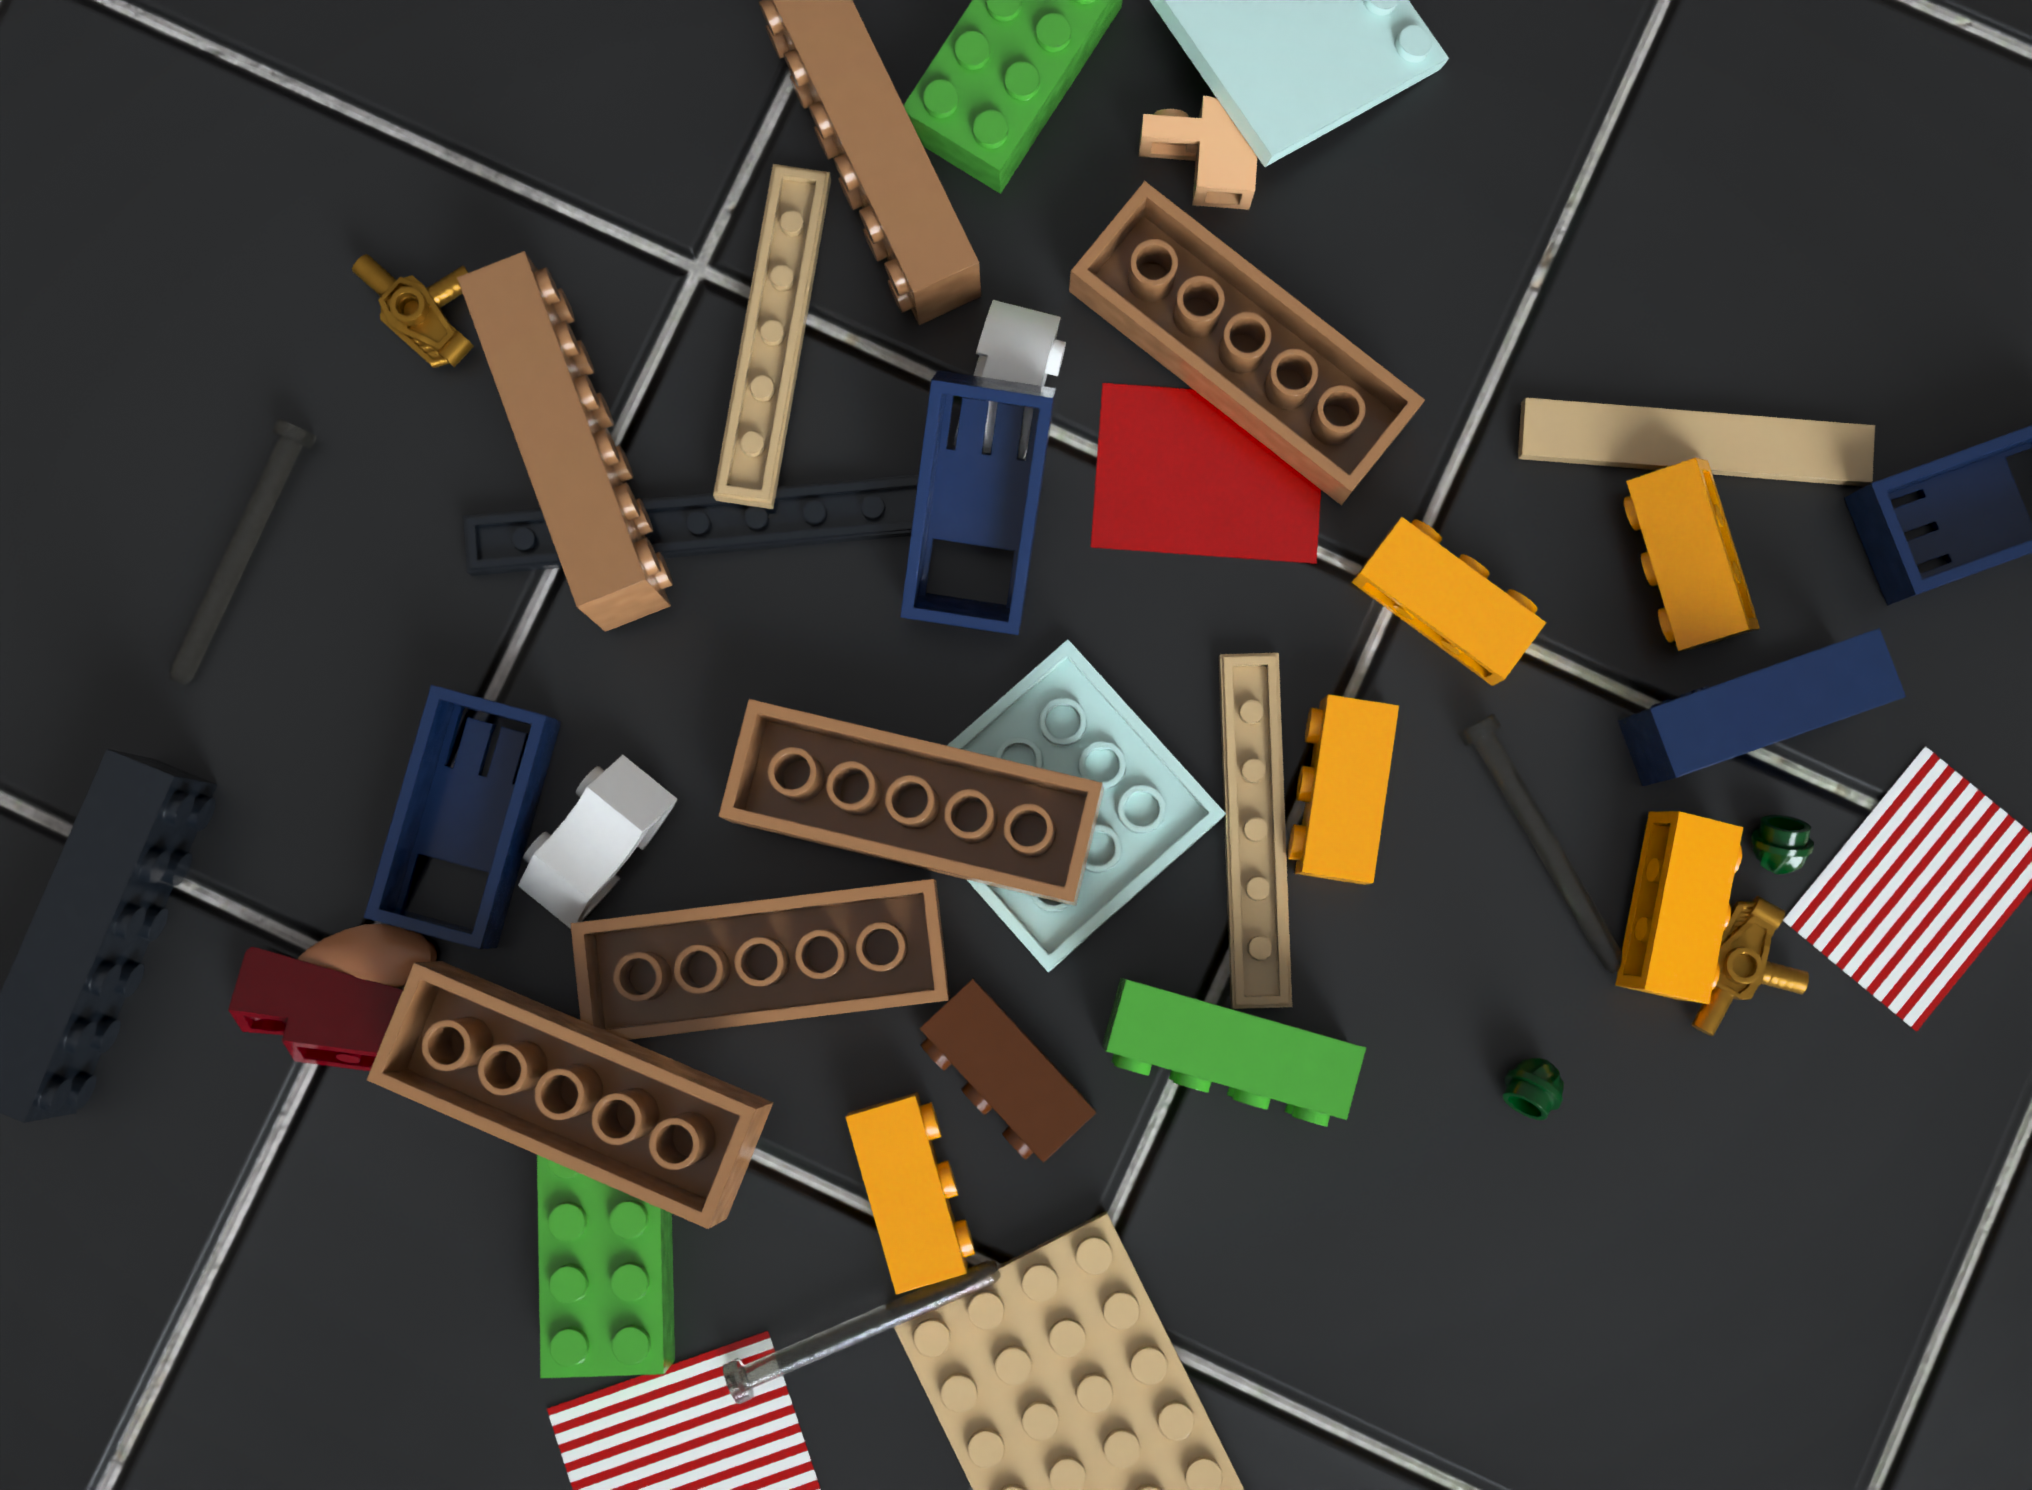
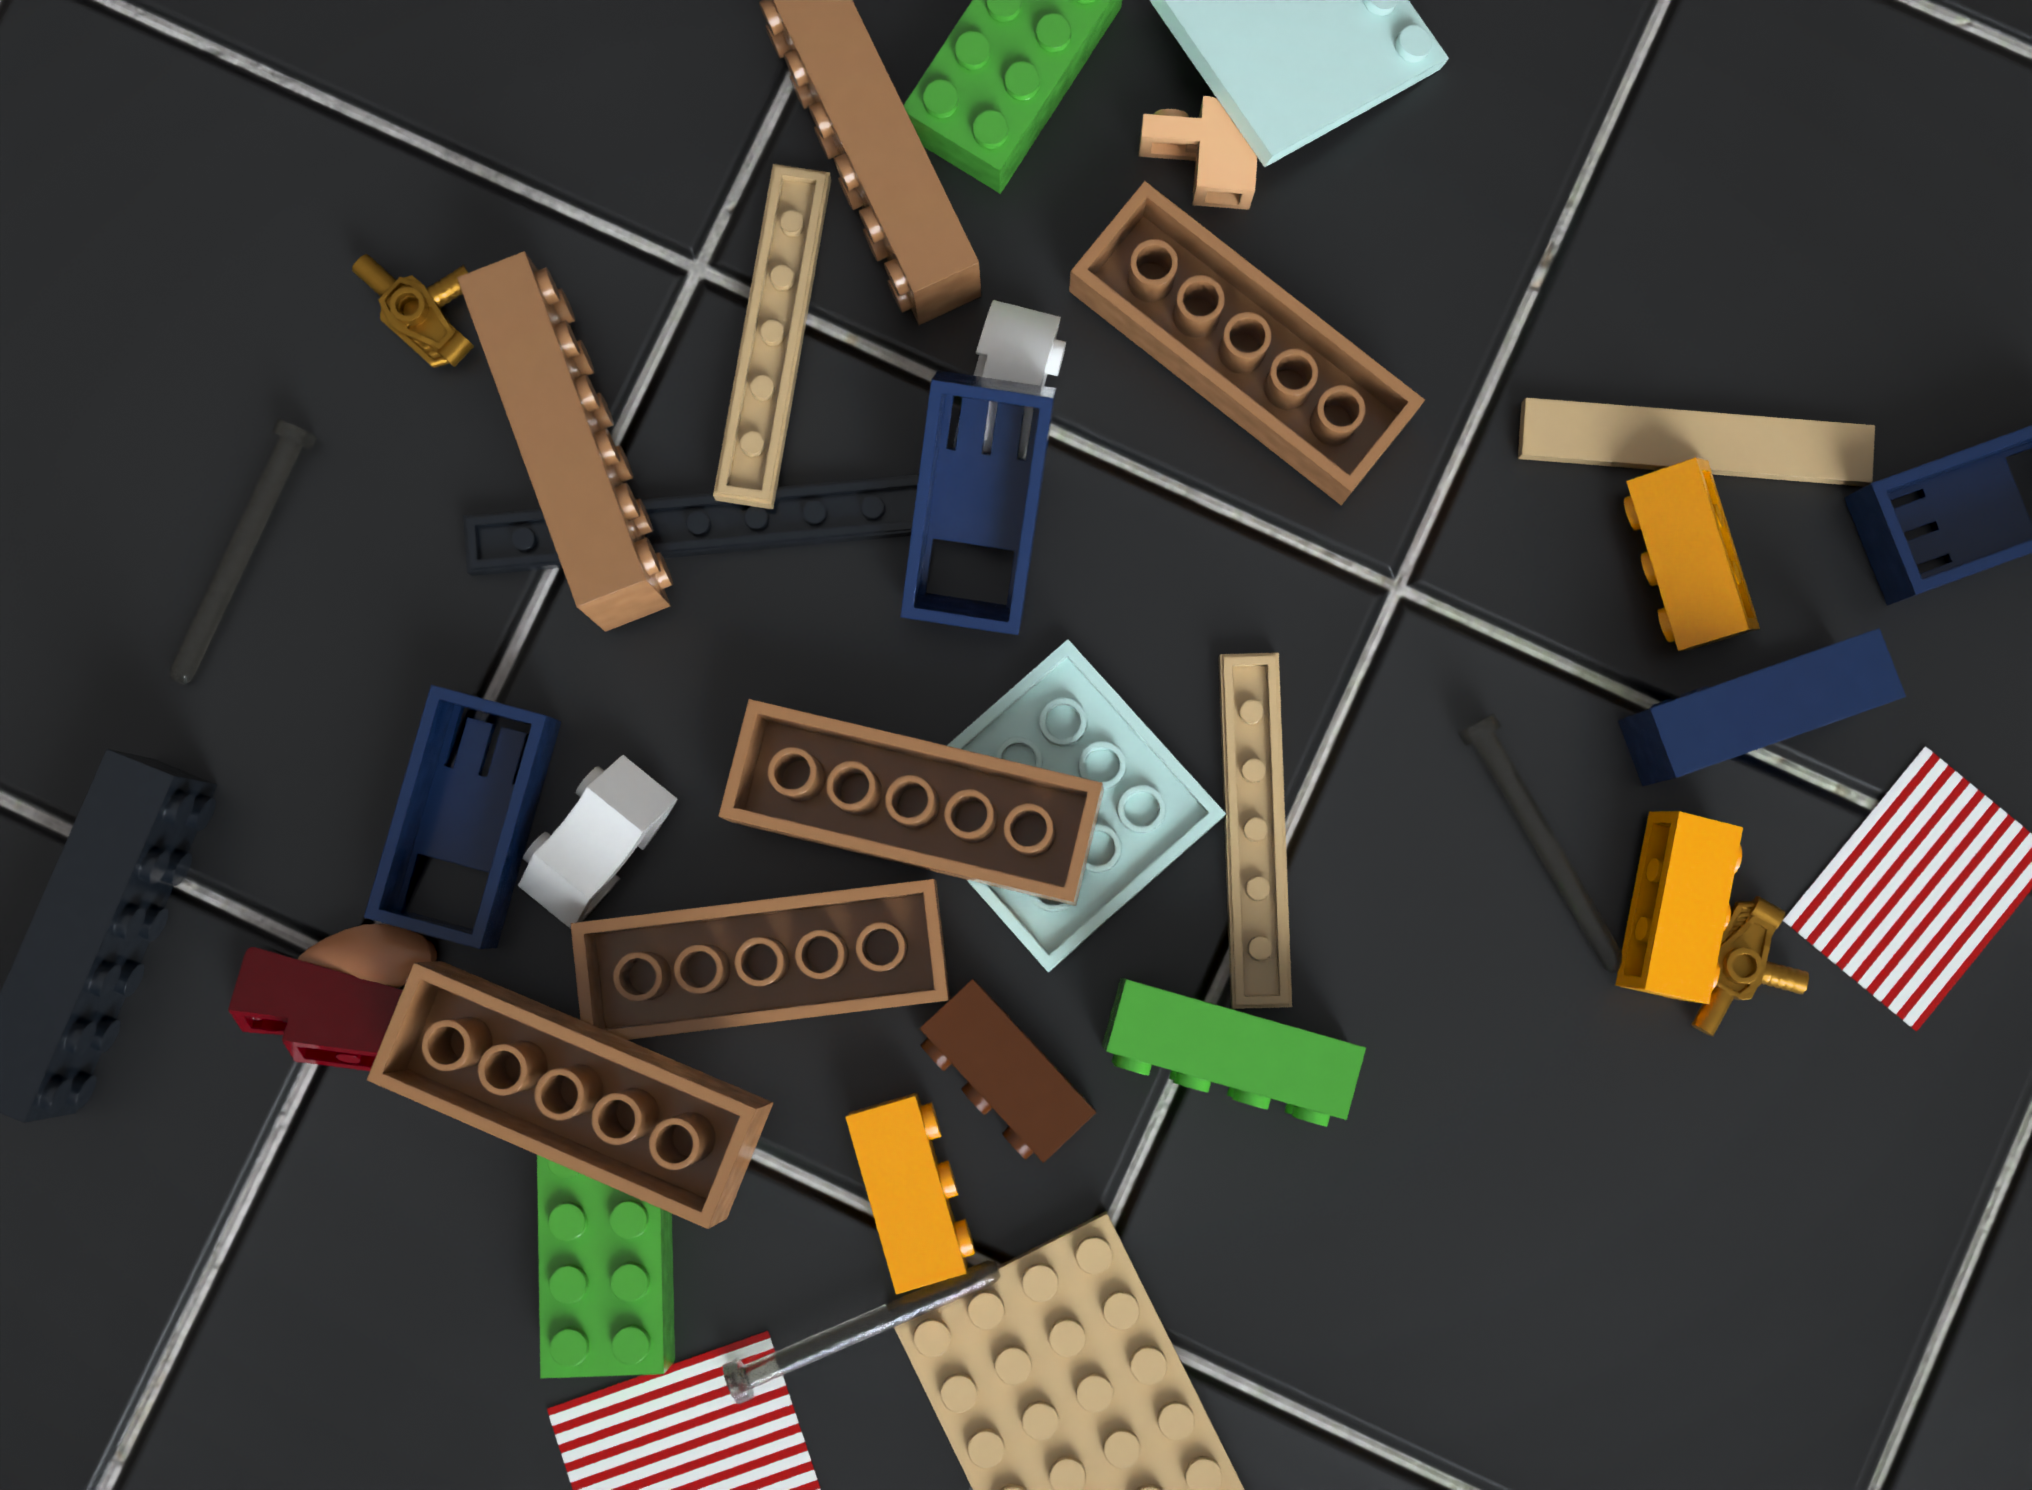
(1195, 482): red sticker -> none
(1344, 789): light orange brick -> none
(1450, 600): light orange brick -> none
(1534, 1088): dark green plate -> none
(1782, 843): dark green plate -> none

